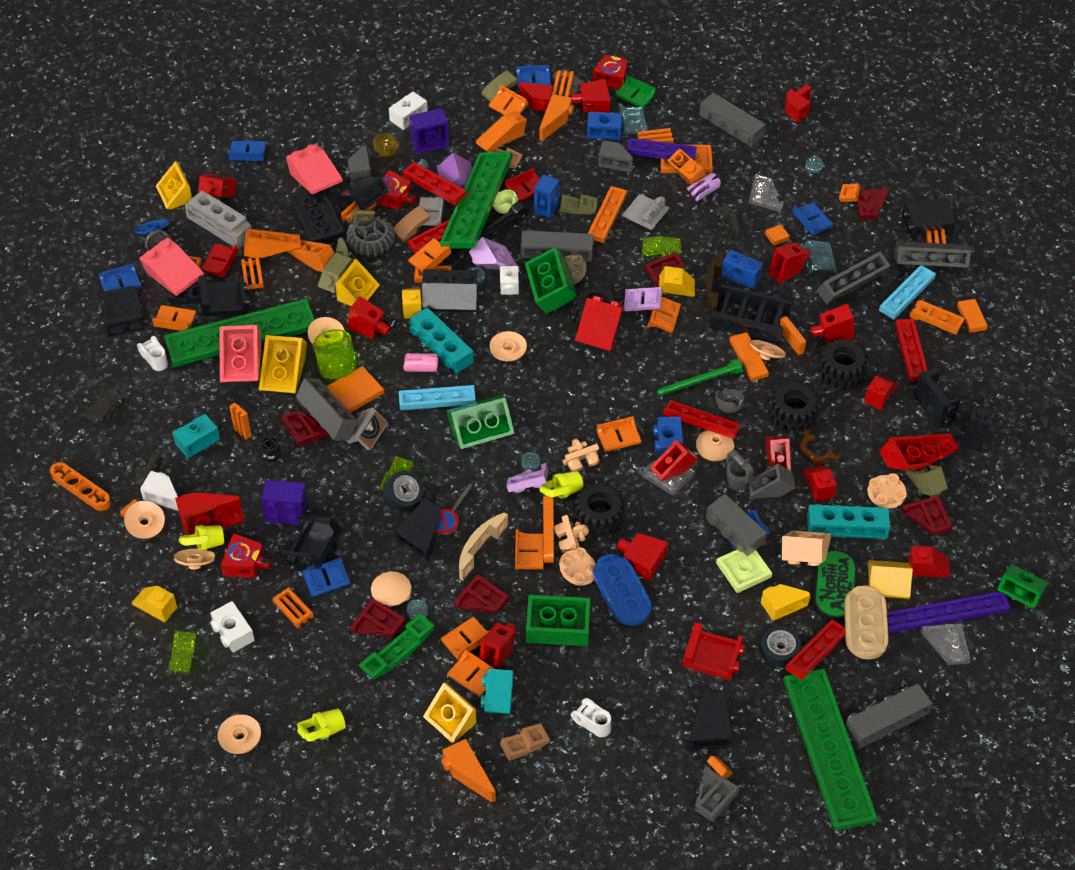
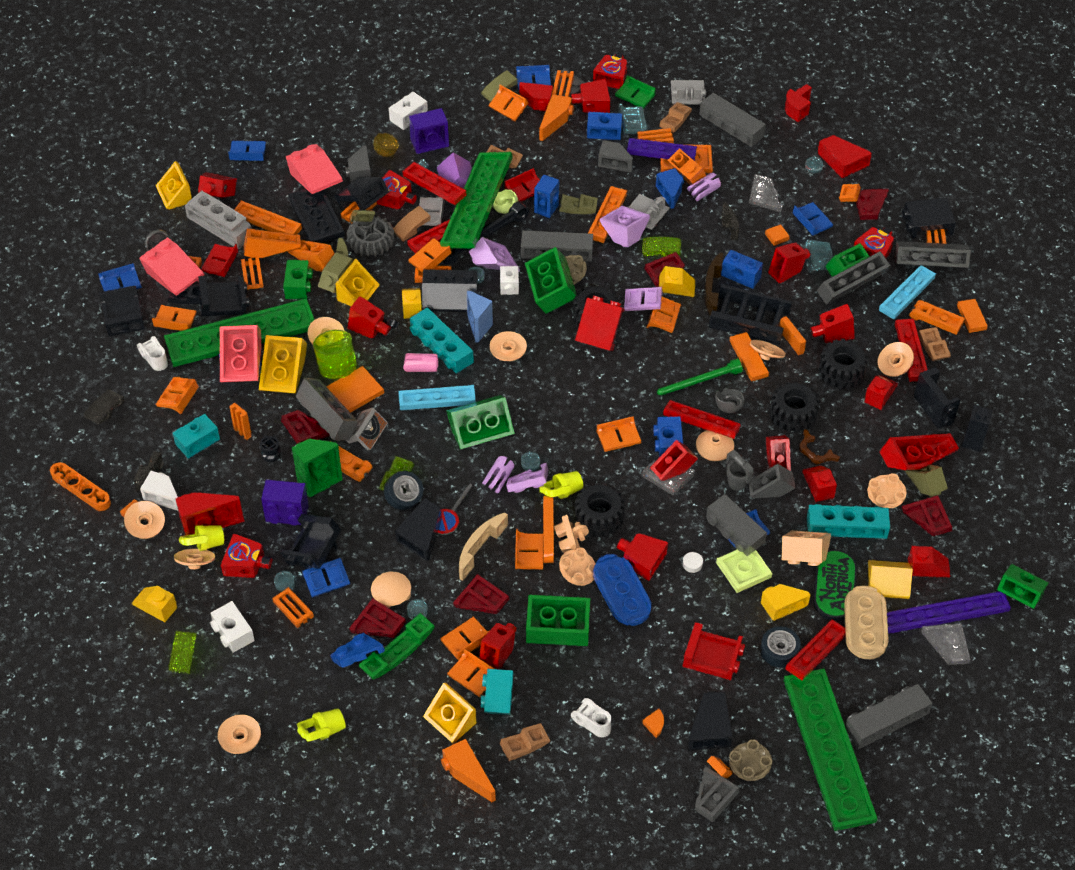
(150, 226): blue dish -> none
(178, 401): none -> orange piece
(267, 219): none -> orange plate
(284, 580): none -> clear light blue tile
(297, 279): none -> green brick
(317, 465): none -> green slope
(350, 462): none -> orange plate
(356, 650): none -> blue wing
(479, 314): none -> medium blue slope
(499, 471): none -> lavender arm
(503, 131): orange slope -> none
(588, 453): light nougat hips -> none
(625, 225): none -> lavender slope
(654, 722): none -> orange tile
(670, 186): none -> blue slope
(677, 115): none -> medium nougat slope
(687, 91): none -> light grey hinge
(692, 562): none -> white tile
(750, 761): none -> dark tan dish
(843, 156): none -> red slope
(846, 259): none -> green brick
(876, 241): none -> red torso
(891, 354): none -> light nougat dish
(933, 344): none -> medium nougat slope

